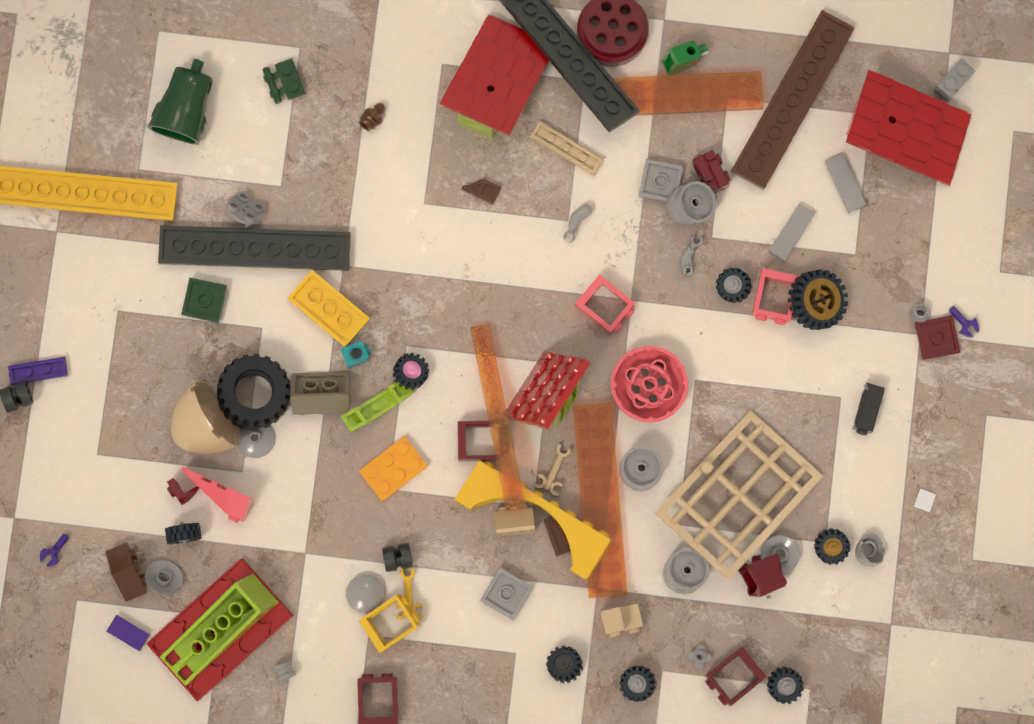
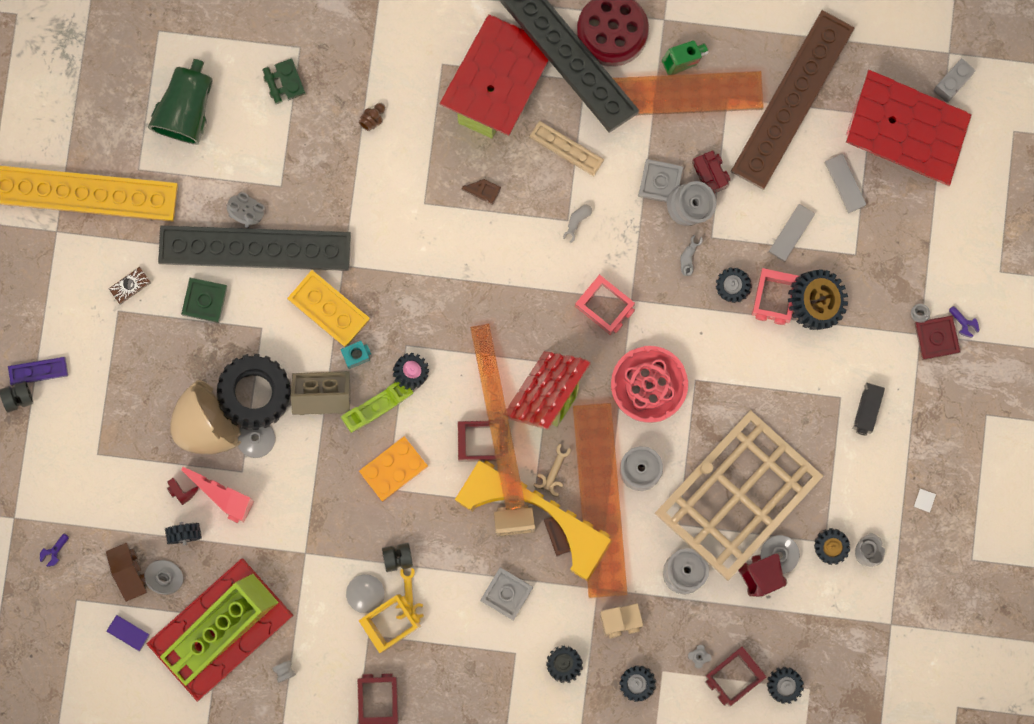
(129, 285): none -> tile

